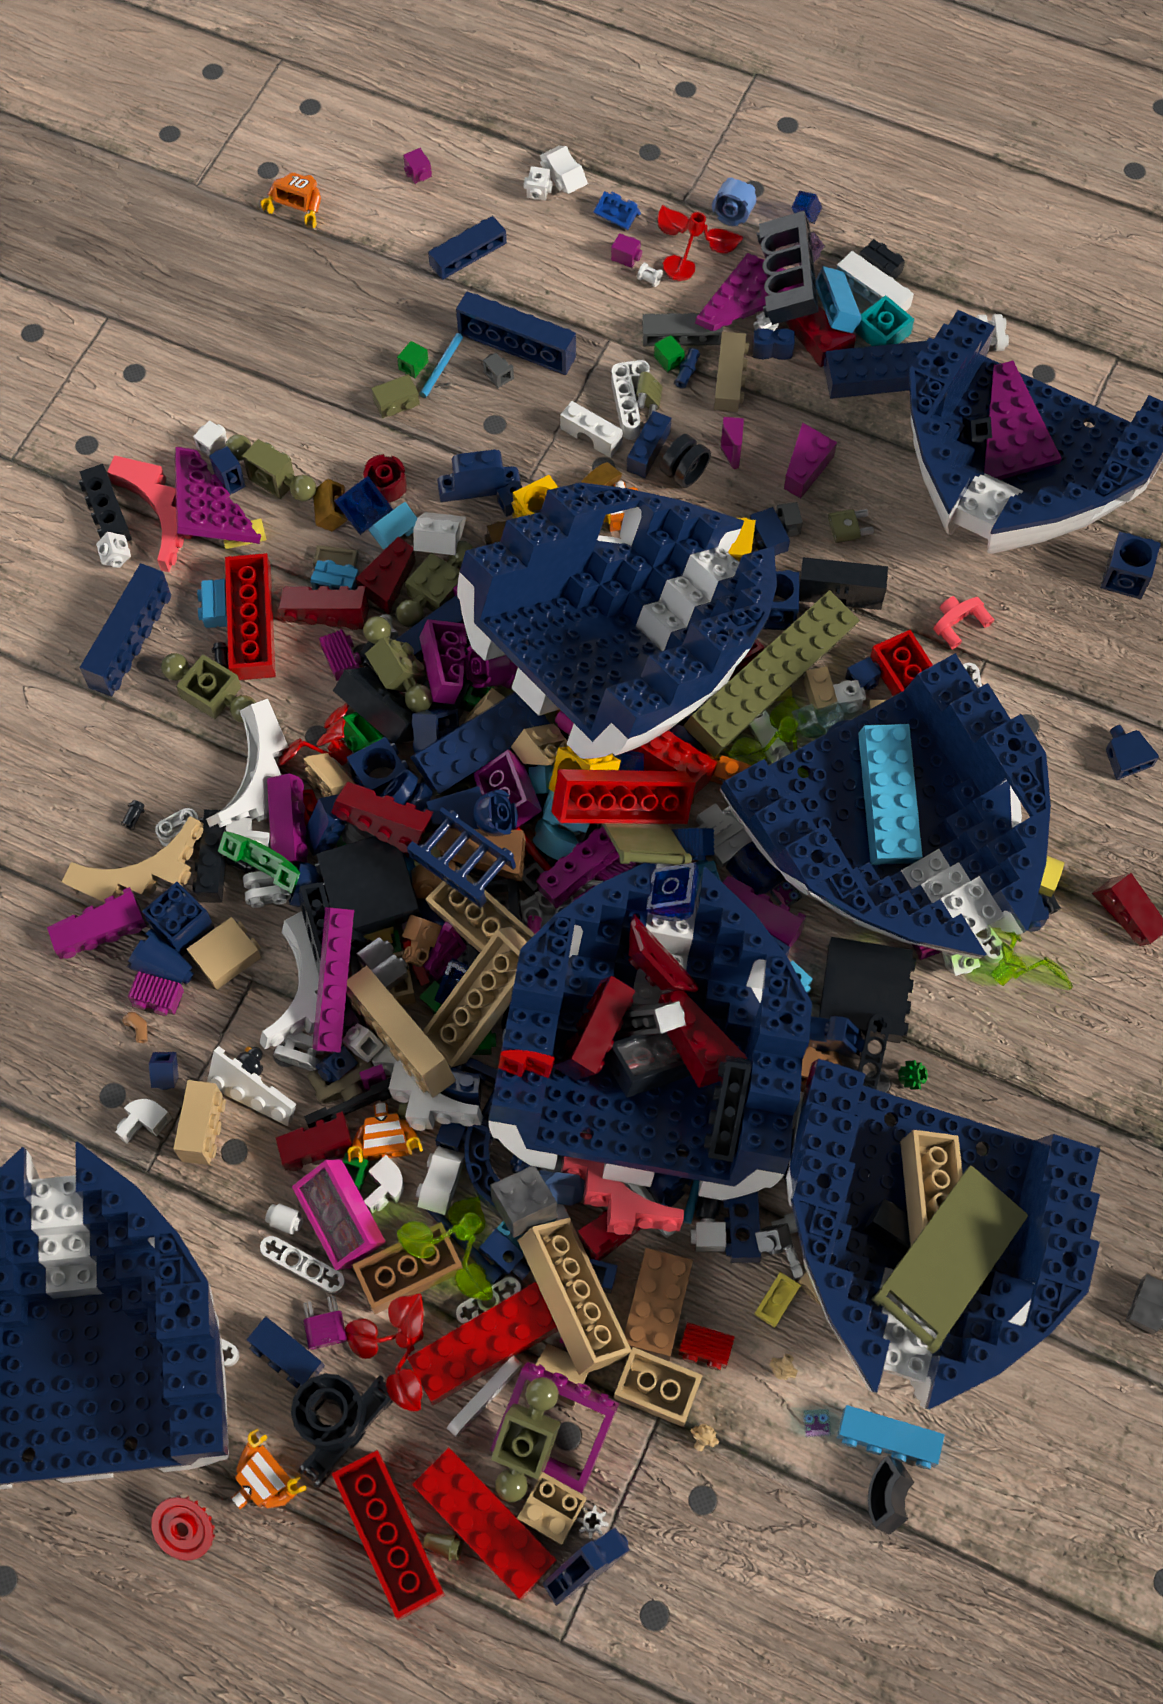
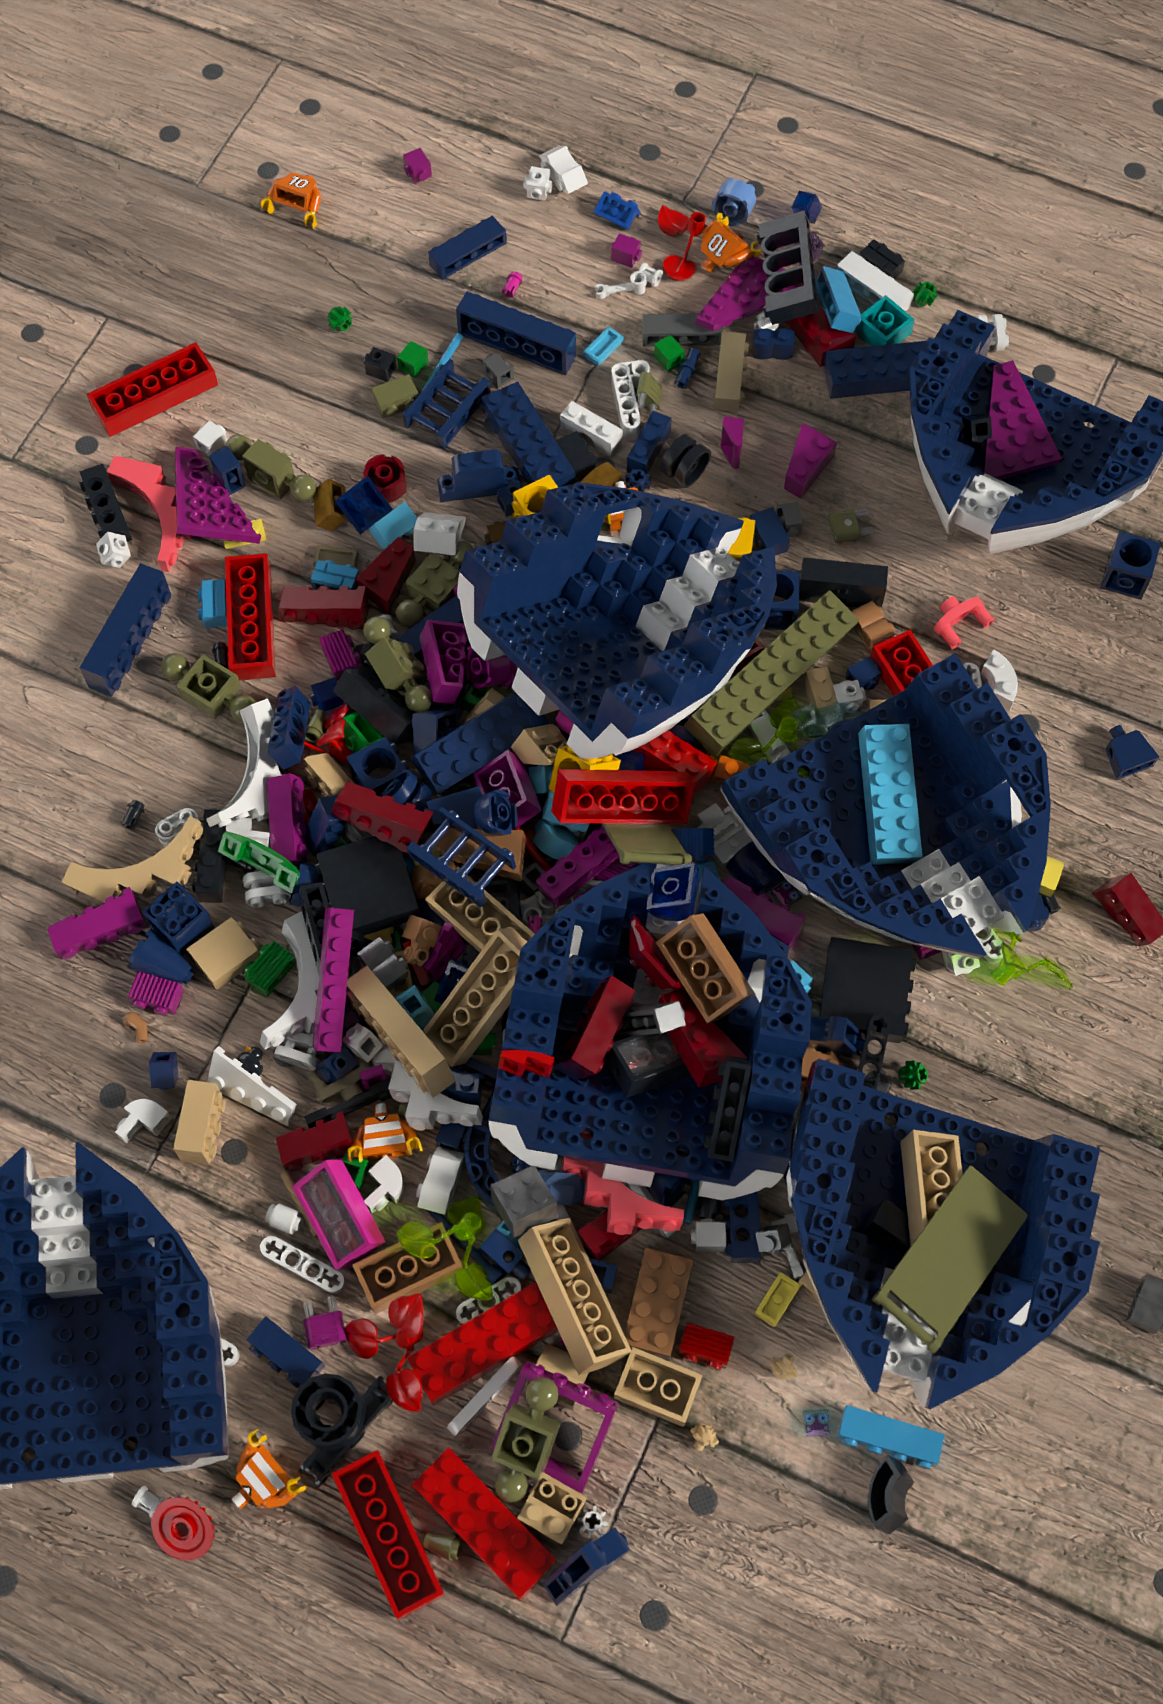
(146, 1501): none -> white bush
(152, 389): none -> red brick
(269, 968): none -> green brick
(289, 727): none -> dark blue brick
(289, 1182): none -> tan bar
(315, 726): none -> olive cone
(324, 696): none -> clear blue brick
(339, 318): none -> green gear
(380, 364): none -> black brick
(416, 1006): none -> medium azure brick
(456, 418): none -> dark blue fence
(514, 280): none -> dark pink pin
(526, 436): none -> dark blue brick
(577, 454): none -> black brick
(603, 346): none -> medium azure tile
(637, 283): none -> white brick
(638, 480): none -> dark blue gear
(705, 968): none -> medium nougat brick
(724, 246): none -> orange torso
(872, 626): none -> medium nougat brick
(924, 294): none -> green gear
(1001, 679): none -> white brick

